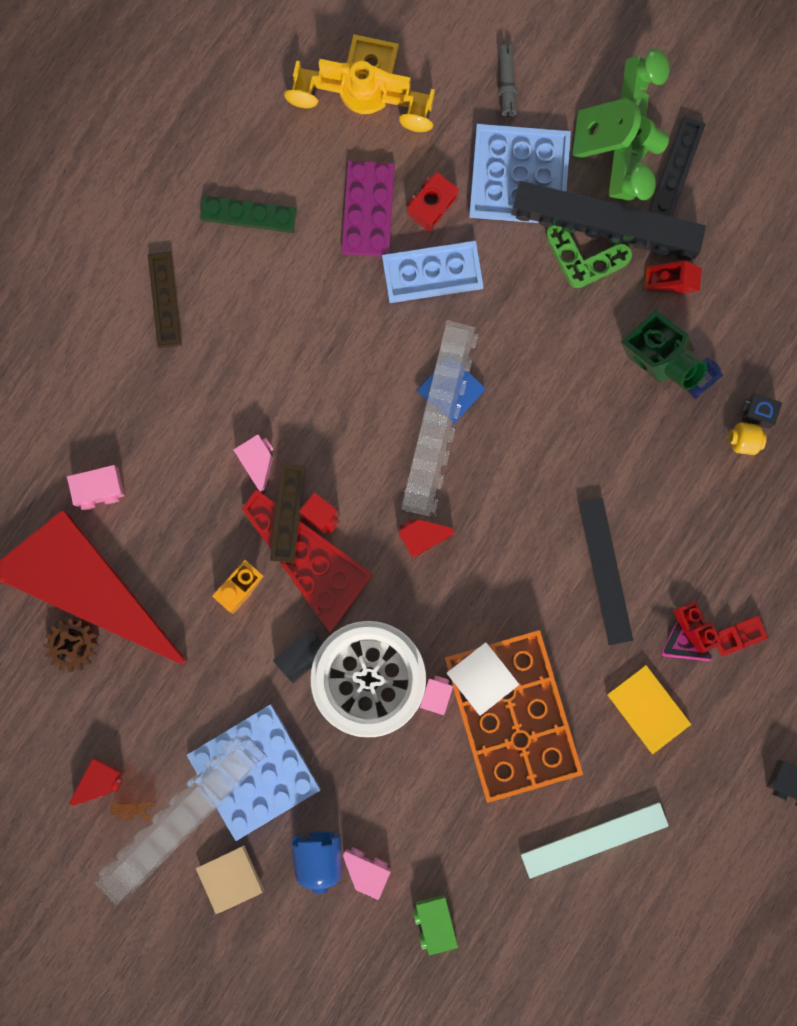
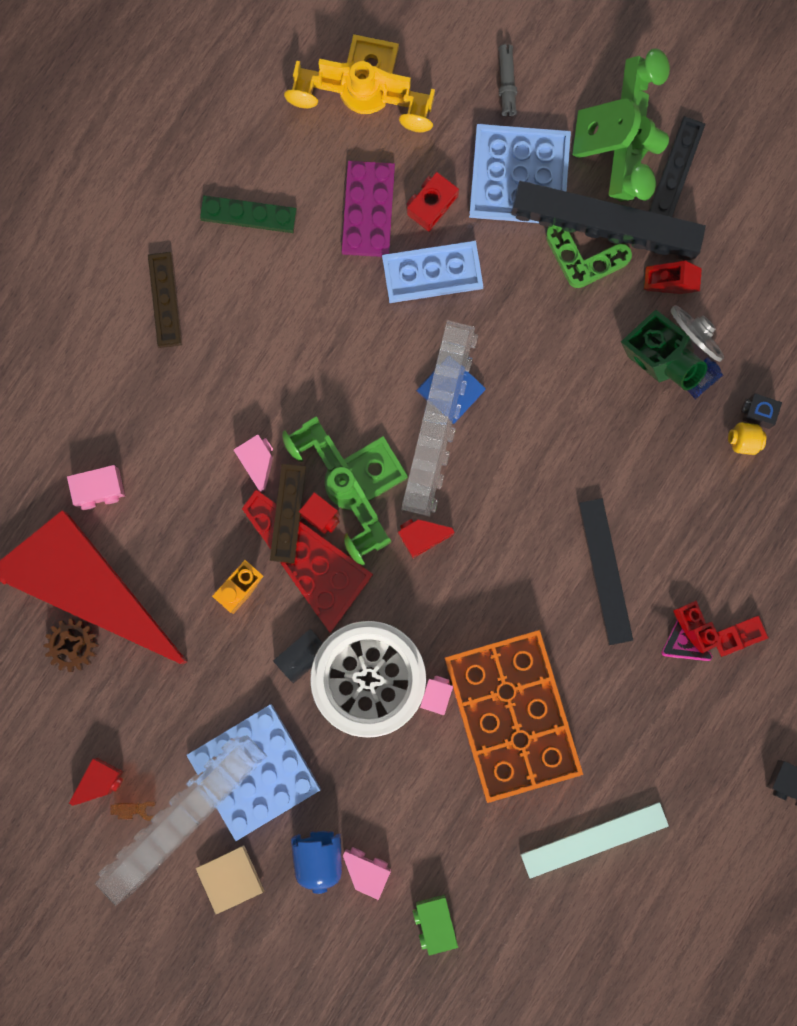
(350, 483): none -> bright green piece
(482, 678): white slope -> none
(648, 709): yellow tile -> none
(700, 332): none -> light grey wheel

